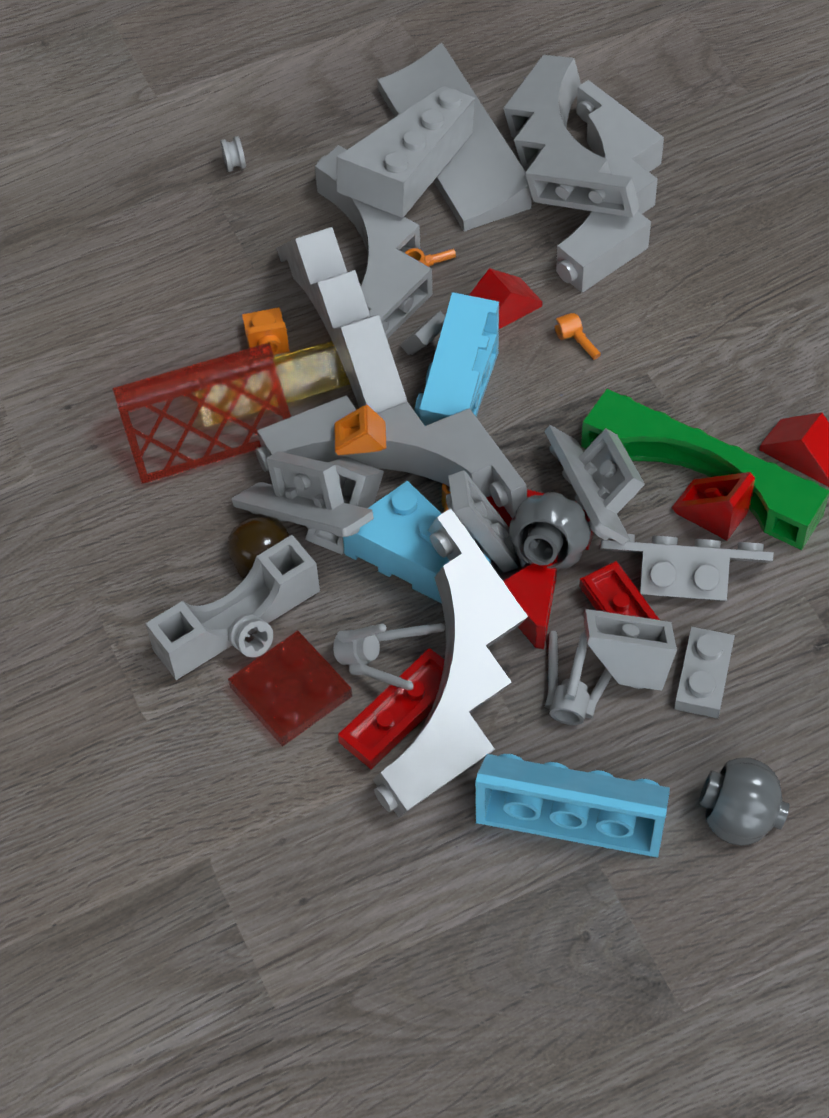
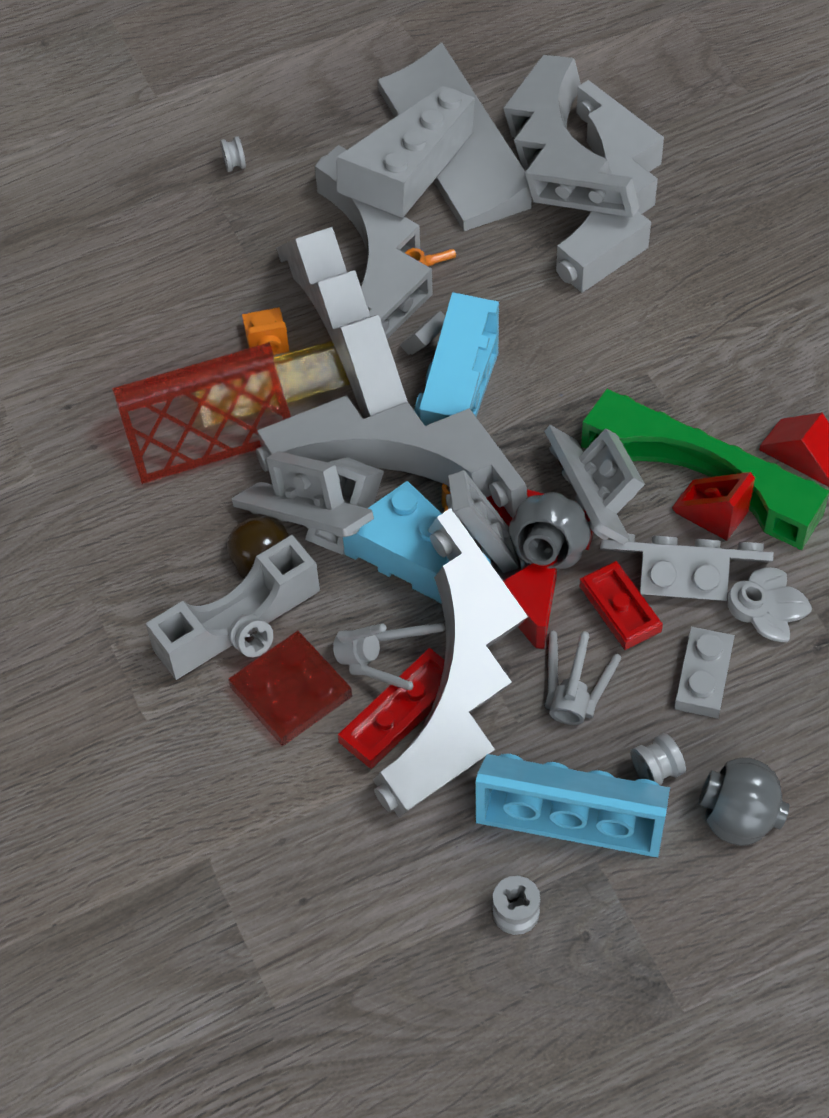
(360, 432): orange slope -> none
(511, 292): red slope -> none
(514, 916): none -> light grey wheel
(571, 326): orange hand -> none
(632, 647): light grey slope -> none
(658, 759): none -> light grey wheel
(768, 603): none -> light grey plate

